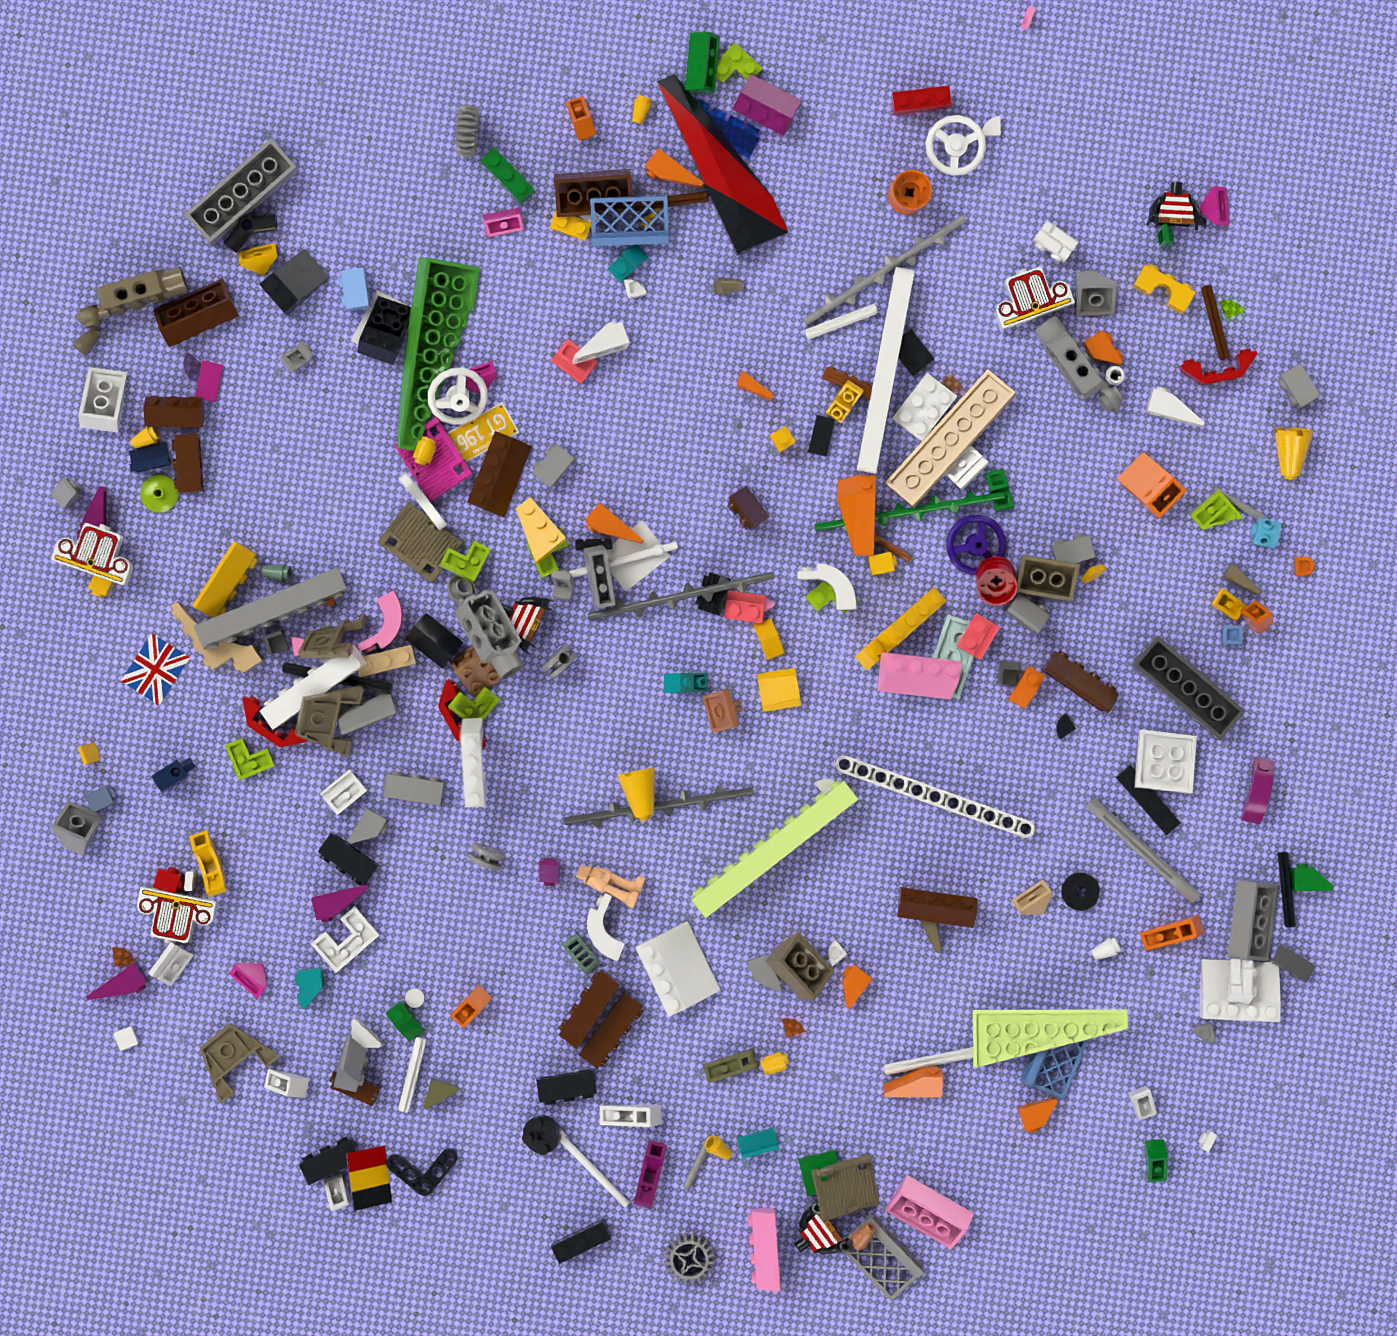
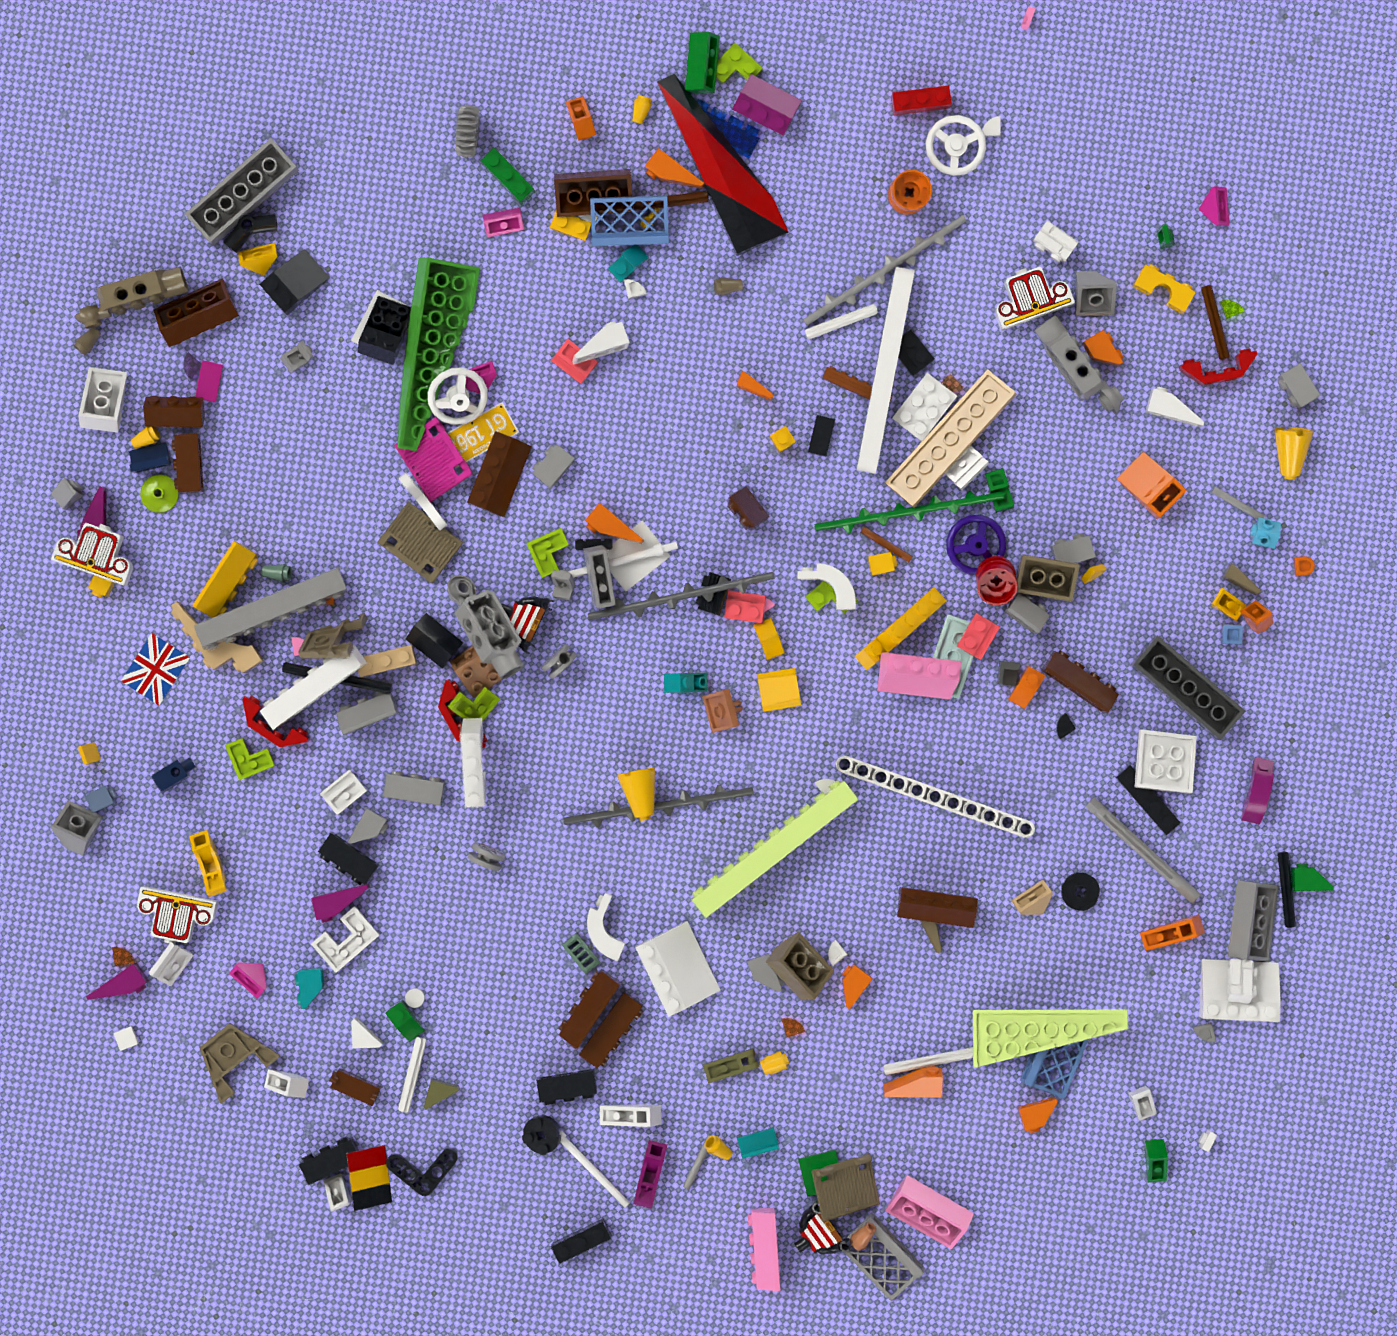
(169, 880): red brick -> none
(190, 877): white tile -> none
(276, 642): dark grey panel -> none
(319, 717): dark tan wing -> none
(350, 1066): light grey slope -> none
(355, 289): light blue brick -> none
(392, 623): bright pink arch -> none
(424, 451): yellow brick -> none
(466, 566): lime plate -> none
(471, 1006): orange slope -> none
(539, 530): yellow wing -> none
(549, 871): magenta slope -> none
(599, 879): light nougat piece -> none
(696, 1263): light grey gear -> none
(844, 401): yellow slope -> none
(857, 504): orange wedge -> none
(1106, 949): white cone -> none
(1118, 372): white cone -> none
(1176, 209): torso -> none
(1215, 511): lime wing -> none
(1293, 963): dark grey slope -> none

